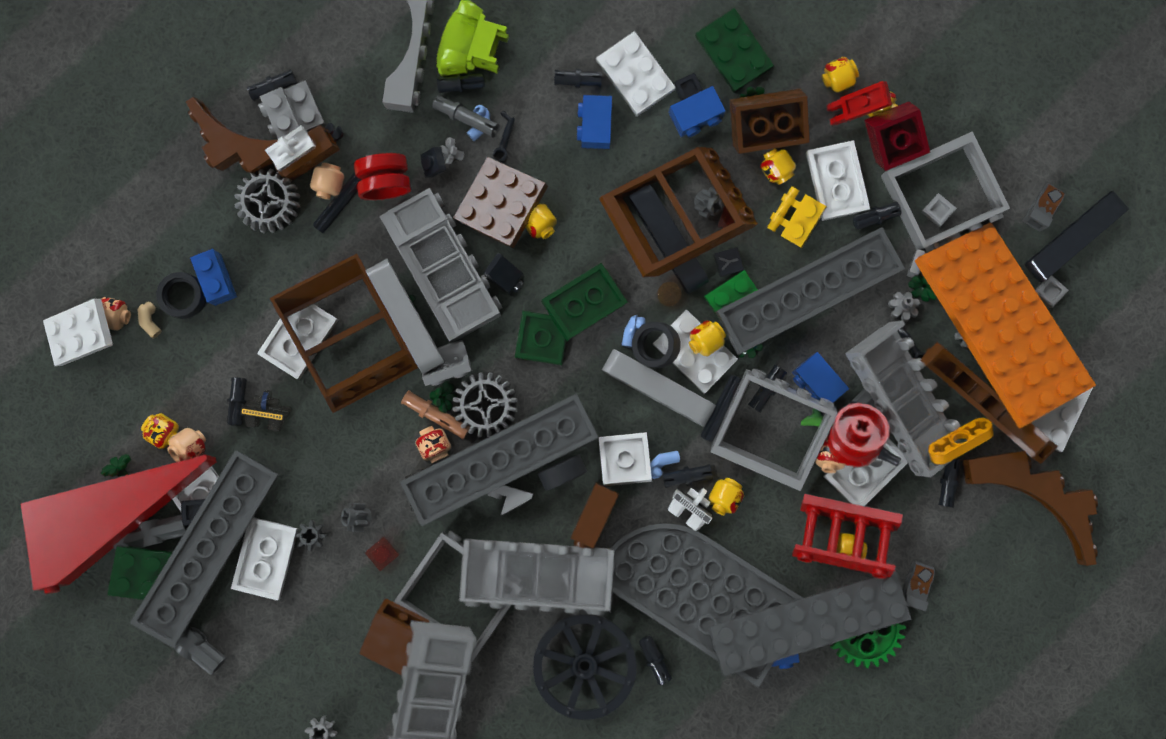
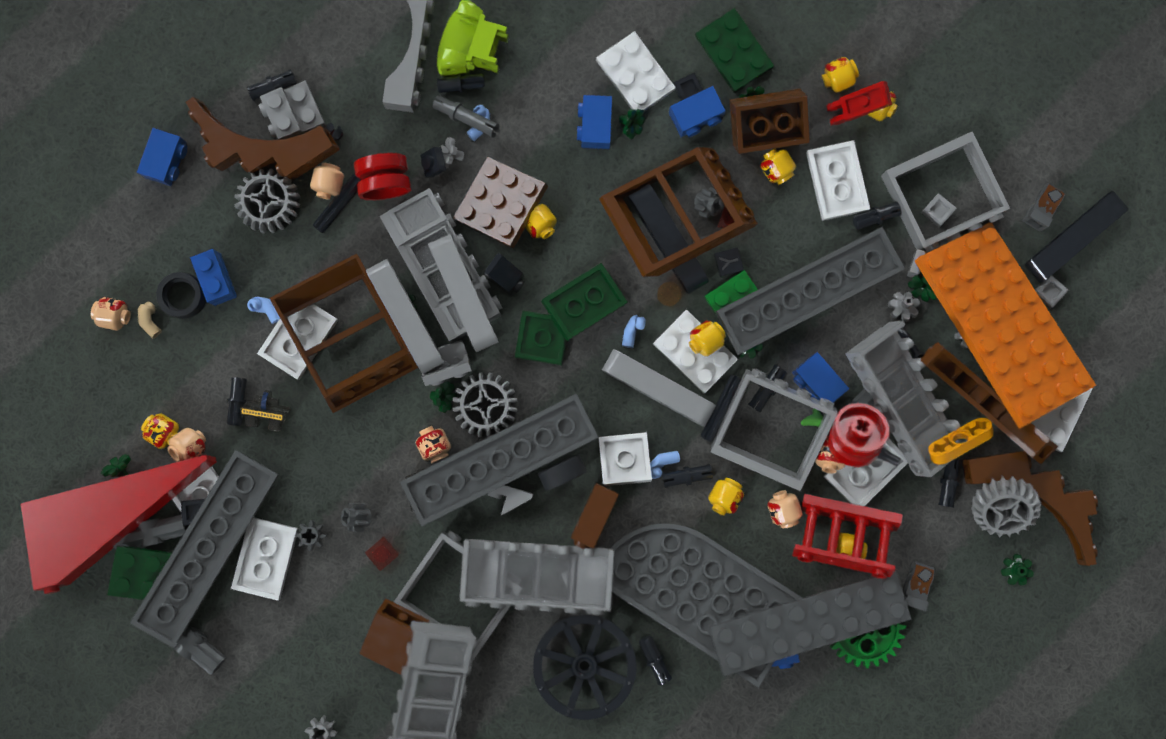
(78, 332): white plate -> none
(162, 157): none -> blue brick
(263, 305): none -> light blue arm
(290, 148): white hips -> none
(432, 412): nougat pin -> none
(463, 293): none -> light grey beam
(505, 137): black piece -> none
(577, 78): black pin -> none
(632, 122): none -> dark green plant
(638, 344): black tyre -> none
(681, 501): white hips -> none
(784, 509): none -> light nougat head
(803, 220): yellow plate -> none
(897, 136): dark red brick -> none
(1004, 499): none -> light grey gear
(1013, 570): none -> dark green plant

